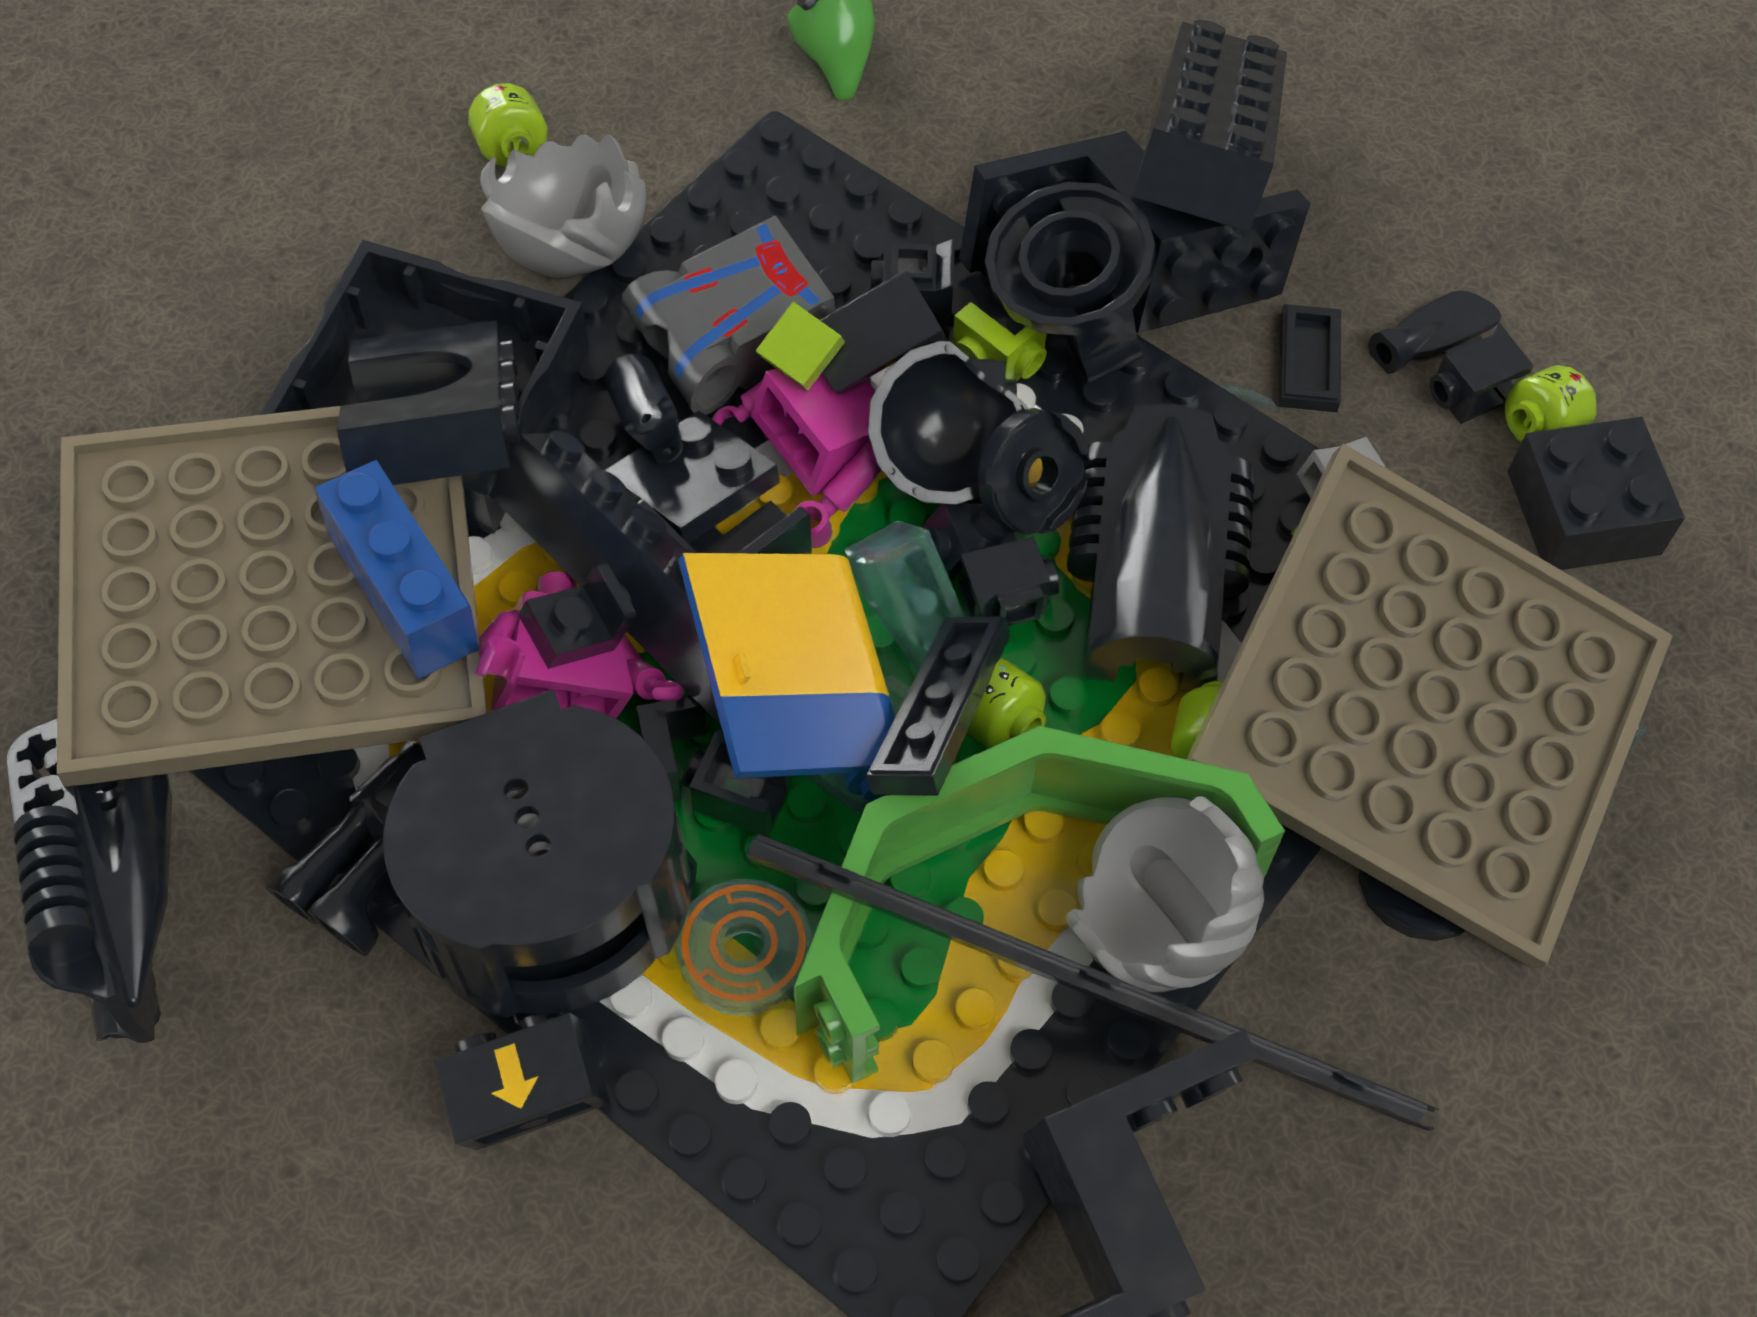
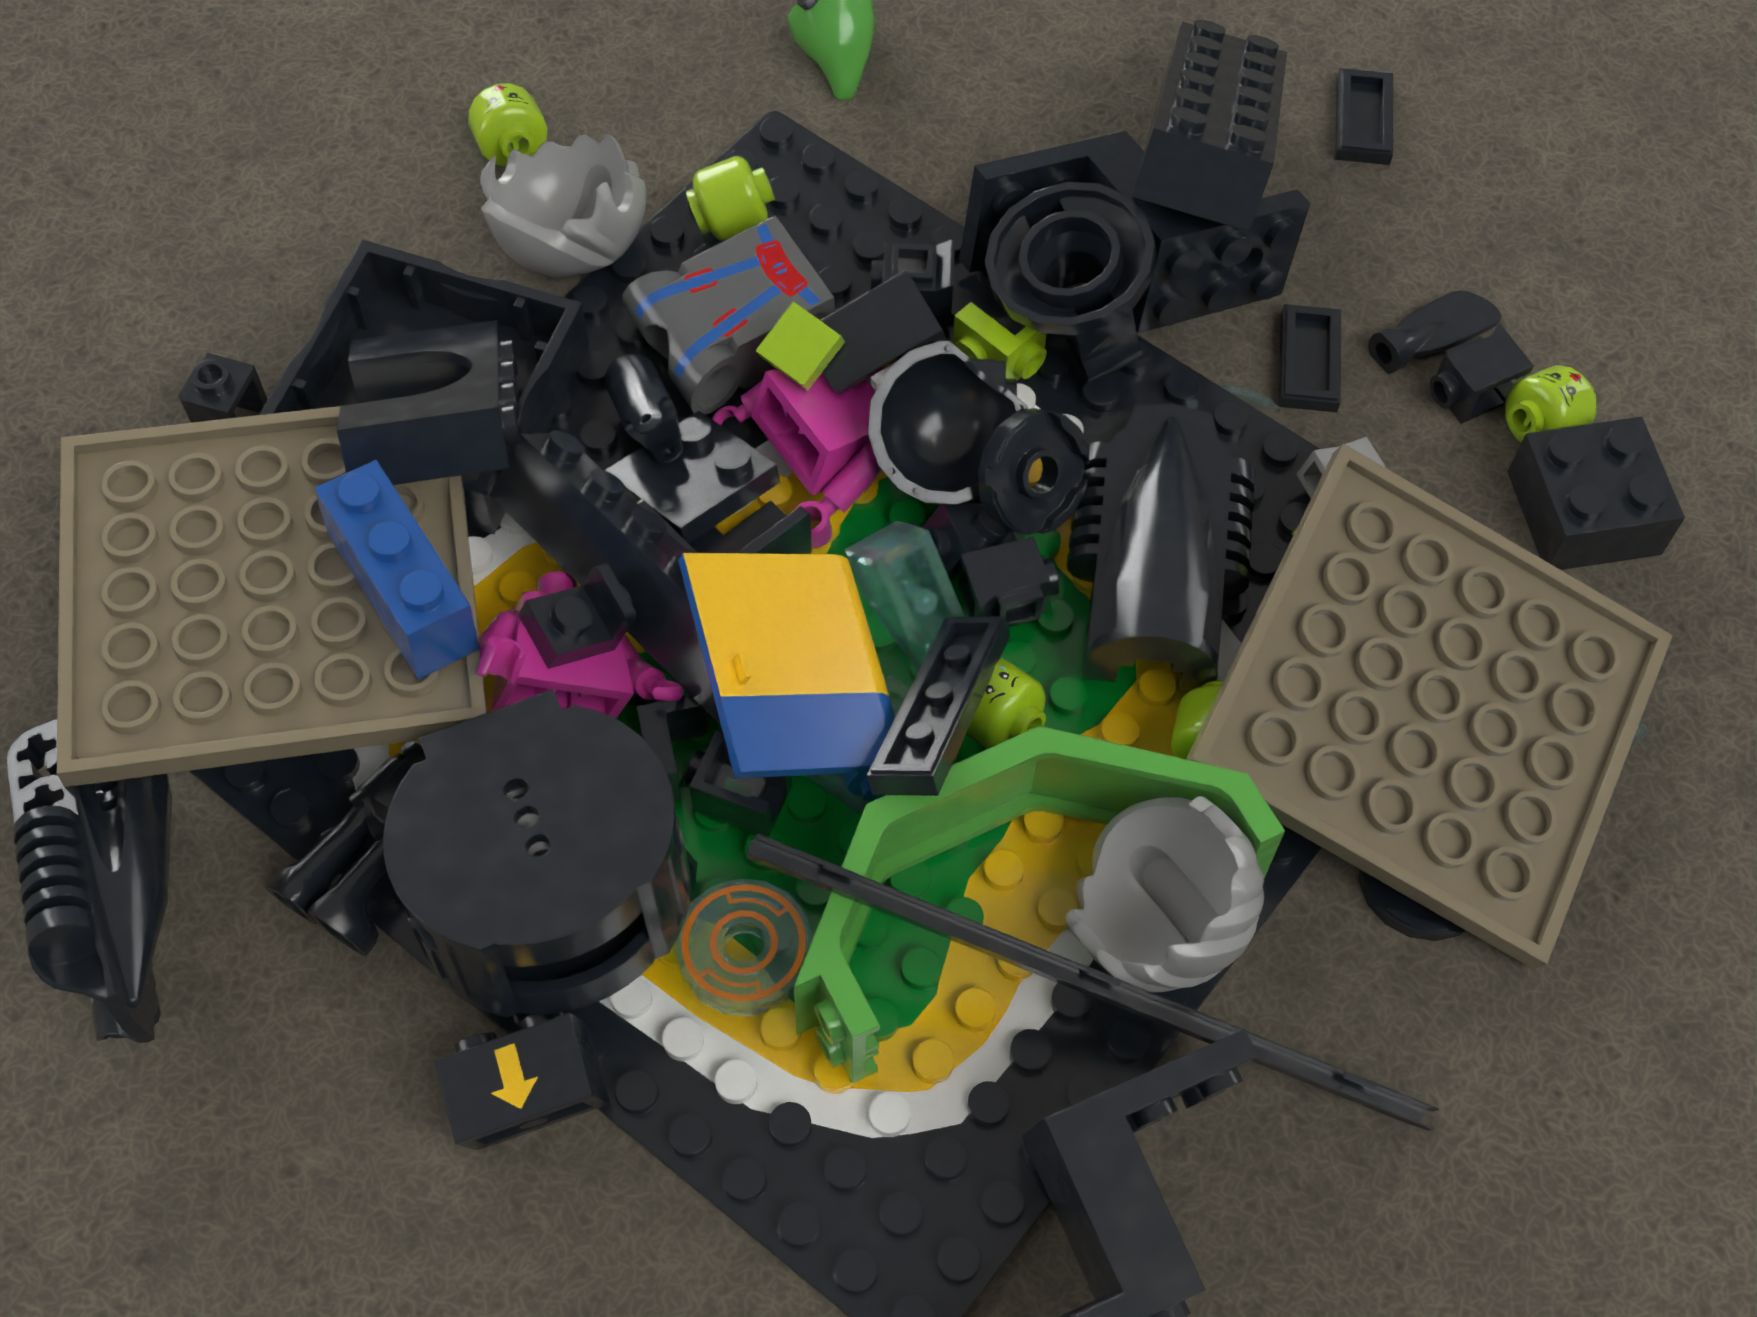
(219, 387): none -> black window
(729, 197): none -> lime head
(1364, 116): none -> black tile

